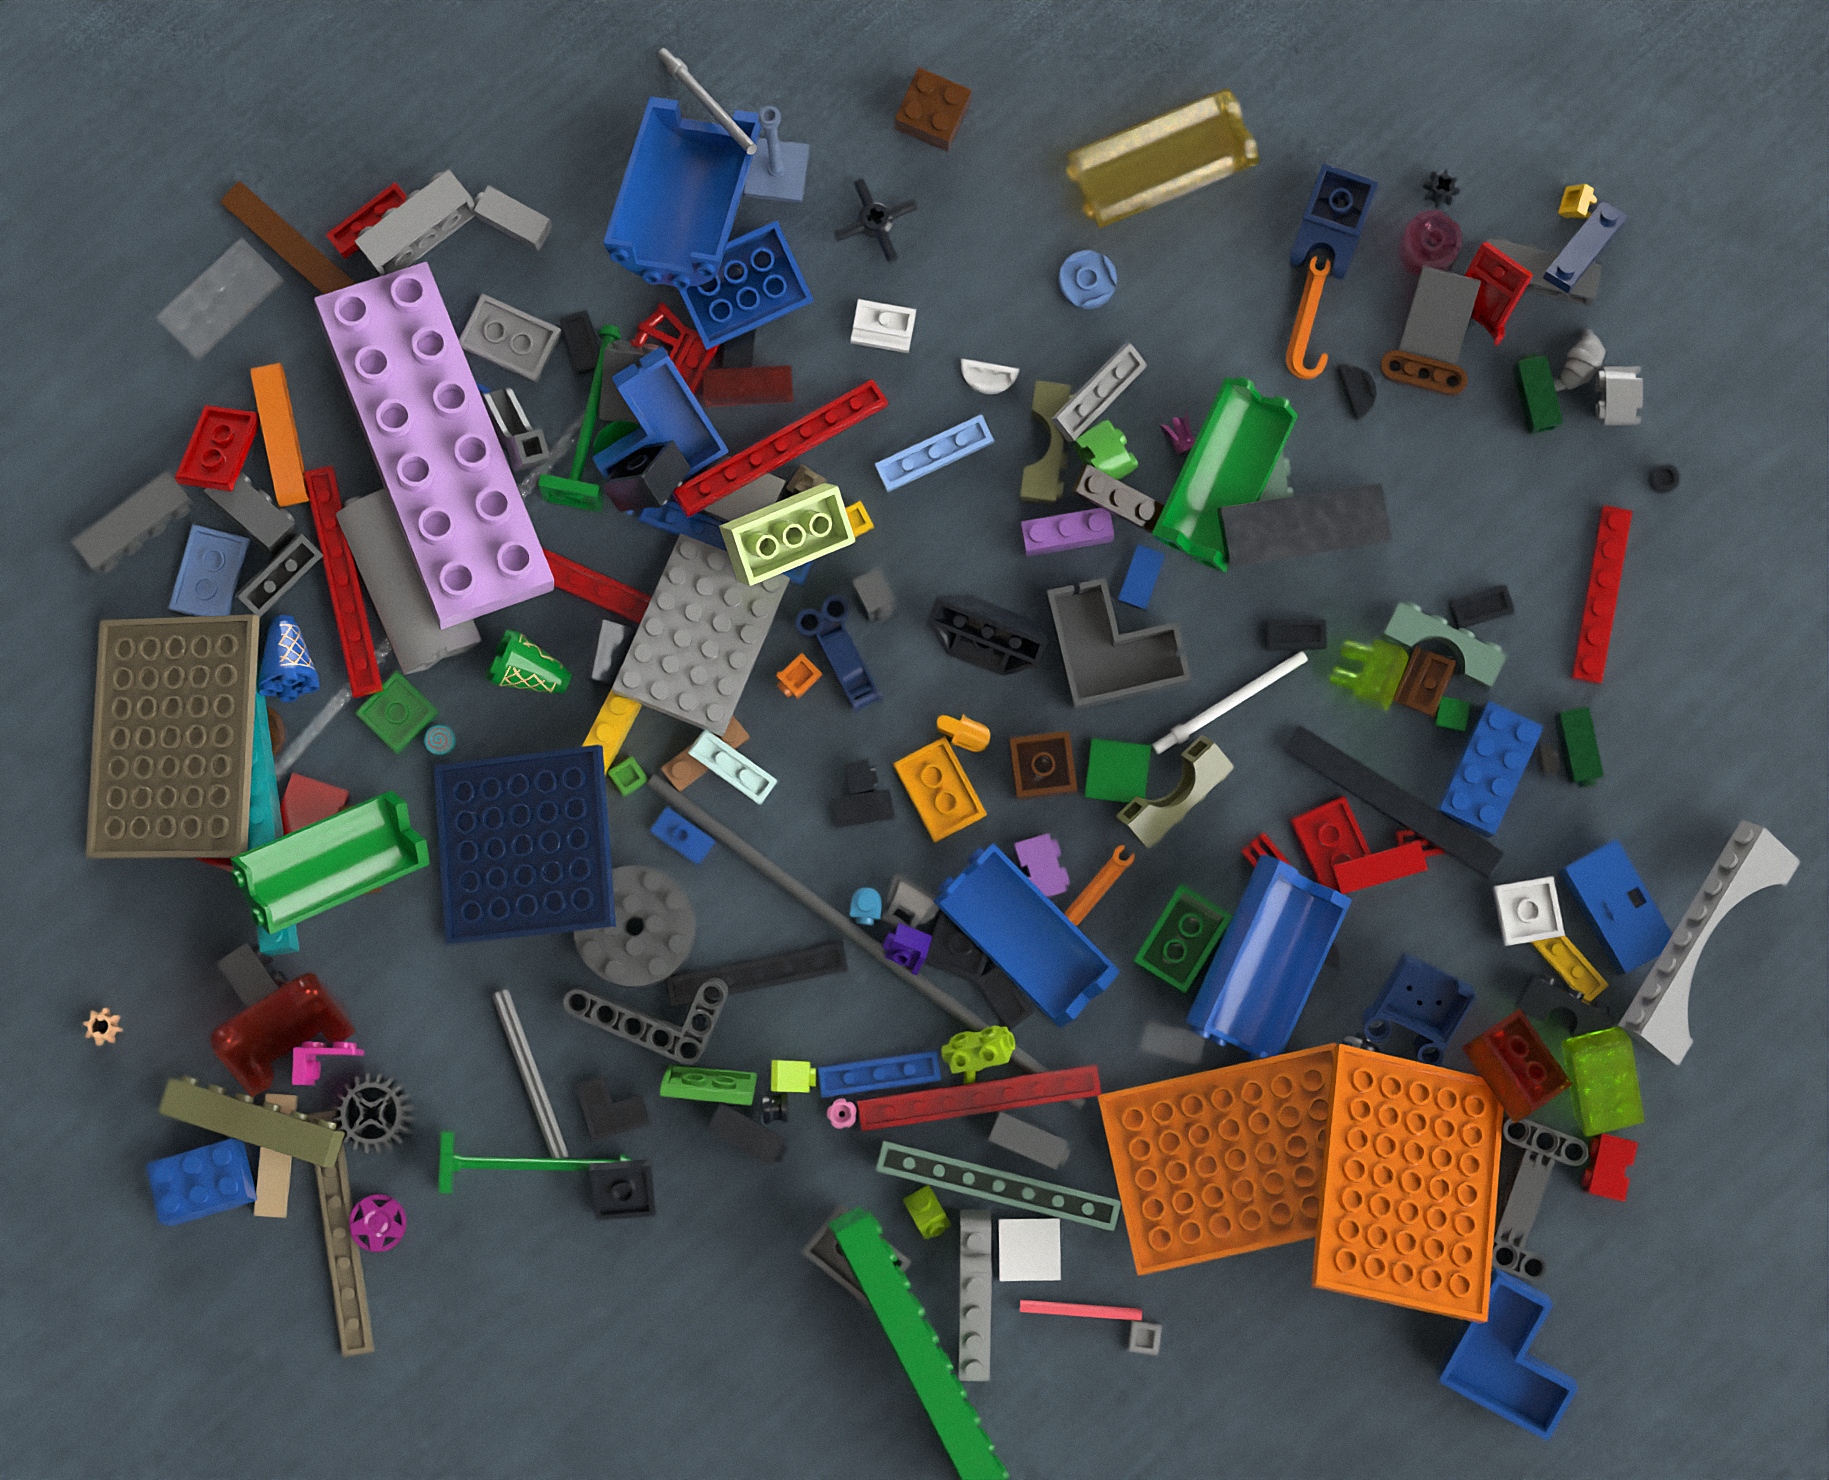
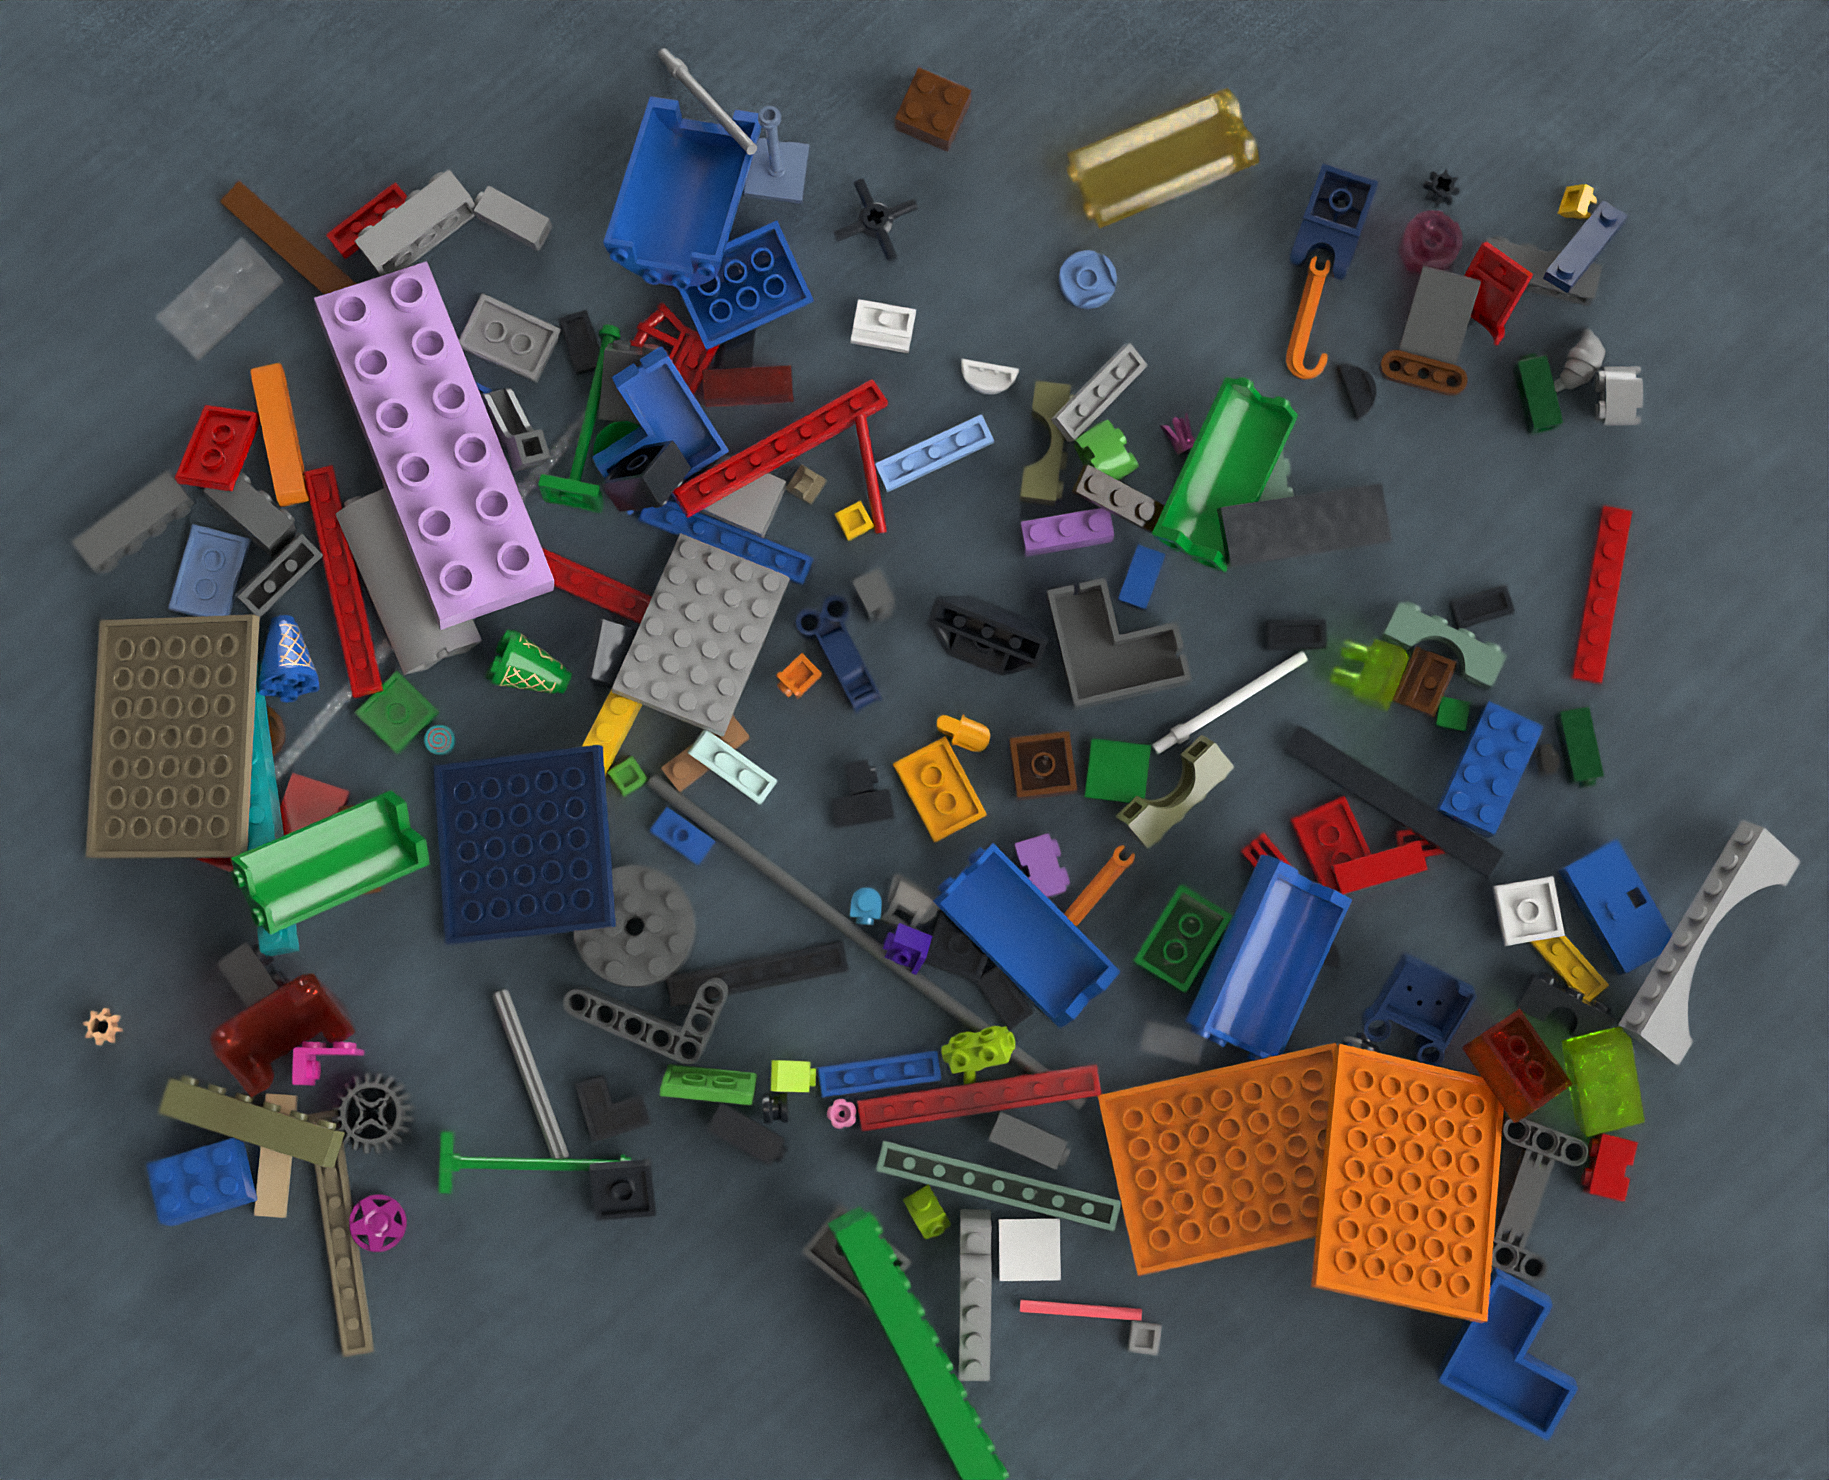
(787, 534): yellowish green brick -> none
(870, 474): none -> red bar
(1664, 478): black tile -> none

